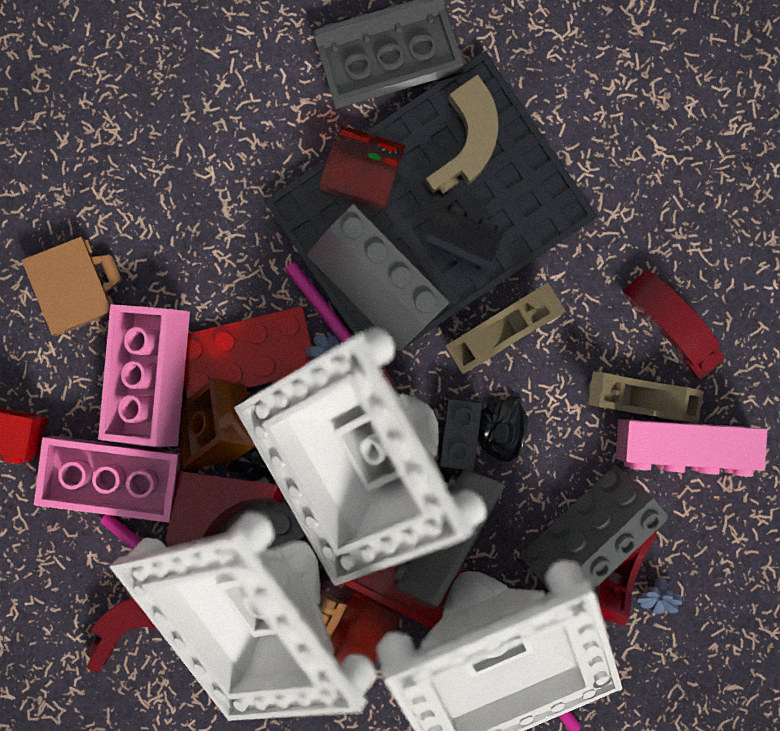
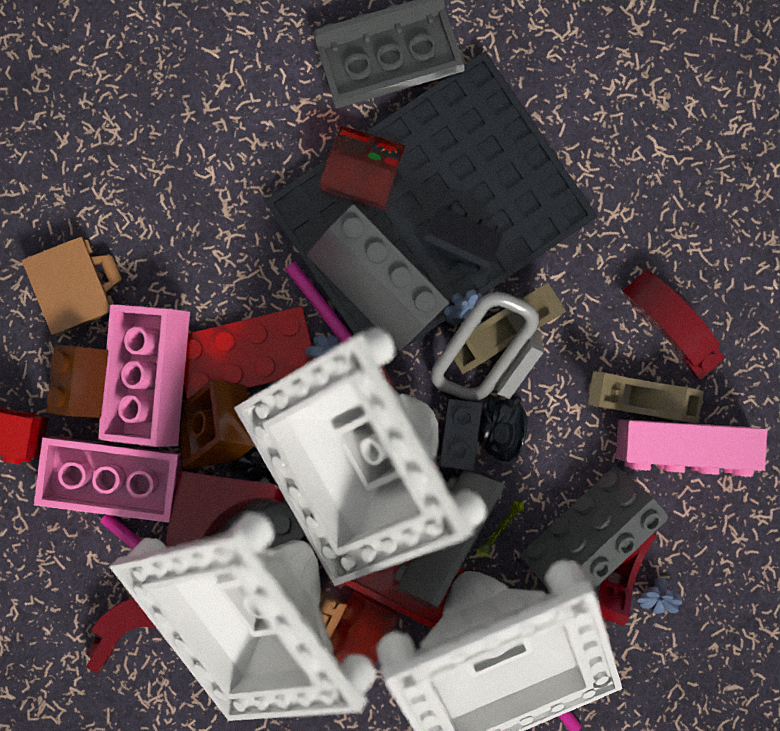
(77, 381): none -> reddish brown slope
(462, 307): none -> sand blue plant
(480, 118): dark tan arch -> none
(484, 550): none -> clear neon green hinge
(513, 363): none -> light grey bar

